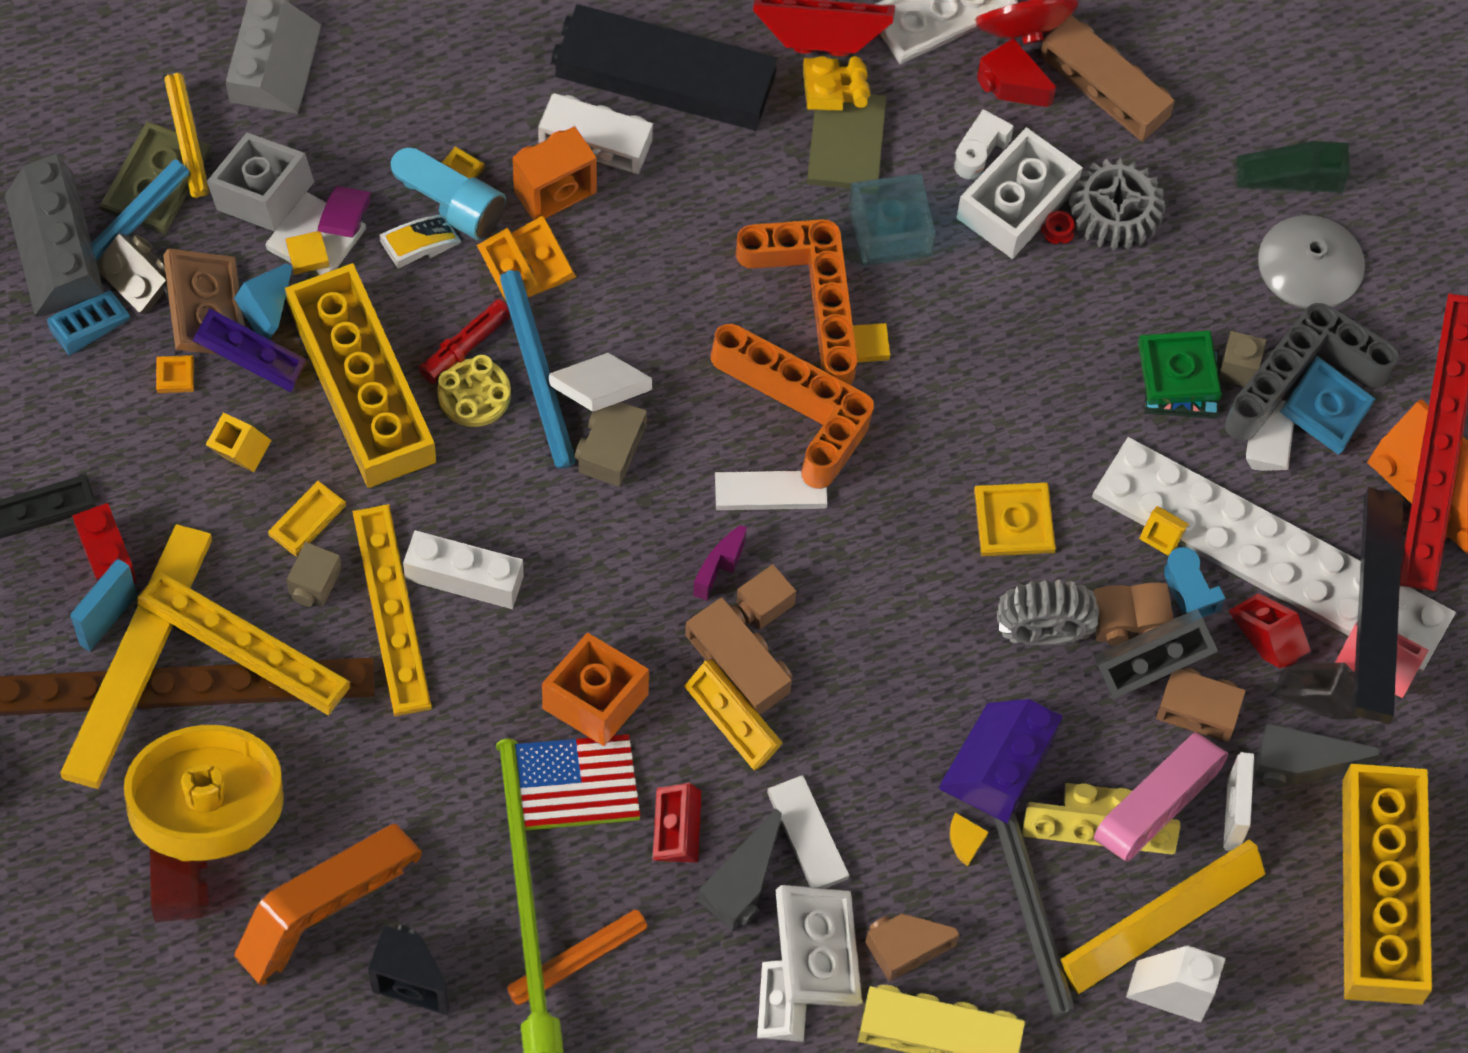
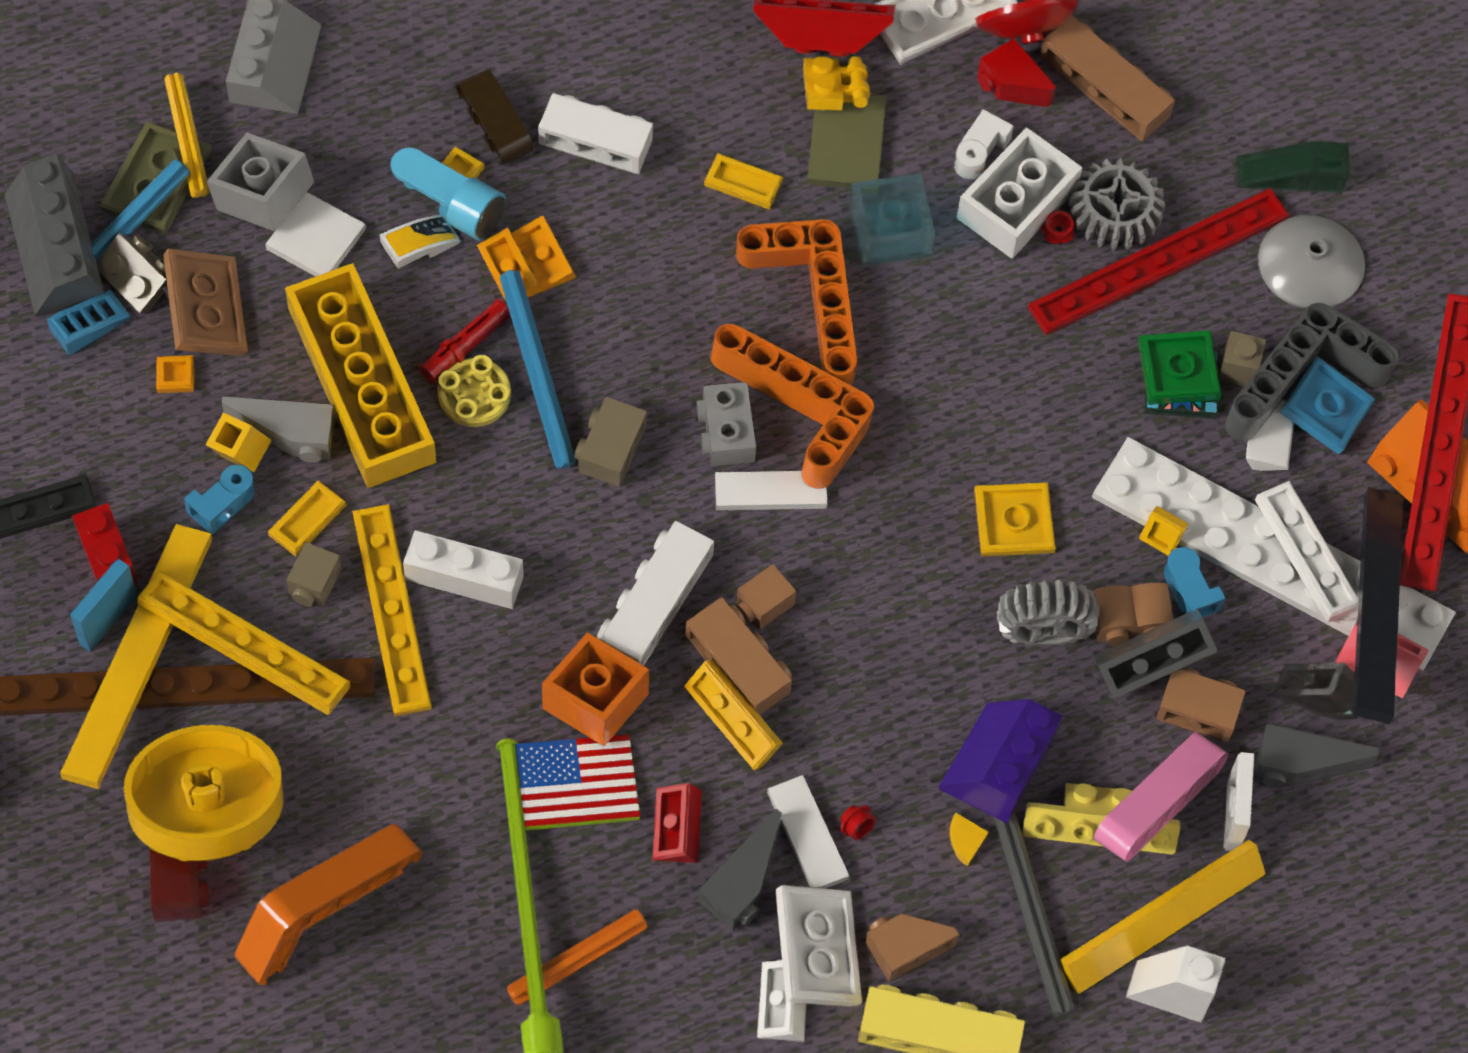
(222, 499): none -> dark azure leg
(250, 350): dark purple tile -> none
(263, 299): dark azure slope -> none
(294, 427): none -> light grey slope
(307, 252): yellow tile -> none
(344, 211): magenta slope -> none
(406, 970): black slope -> none
(495, 115): none -> dark brown beam
(554, 173): orange brick -> none
(600, 382): white tile -> none
(658, 592): none -> white brick
(664, 67): black brick -> none
(724, 557): magenta slope -> none
(728, 424): none -> light grey brick
(743, 181): none -> yellow tile
(853, 818): none -> red plate
(871, 342): yellow tile -> none
(1157, 261): none -> red tile
(1272, 630): red slope -> none
(1308, 551): none -> white tile
(1386, 884): yellow brick -> none

